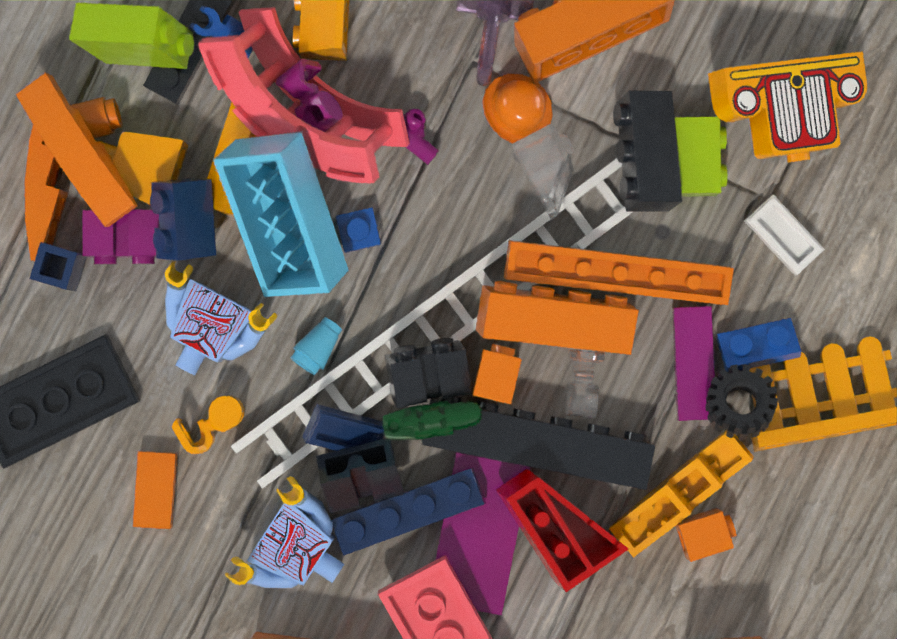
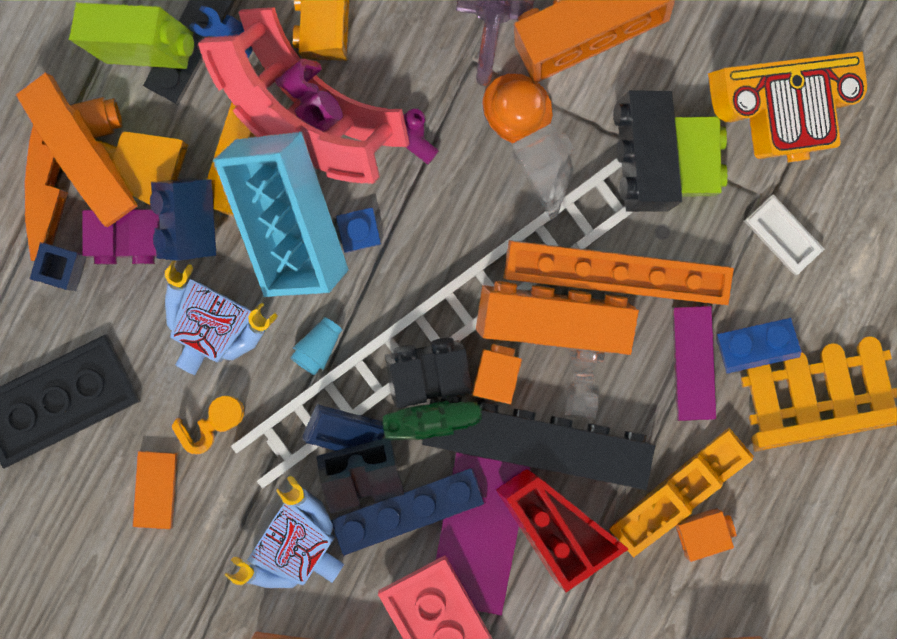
(741, 380): black tyre -> none

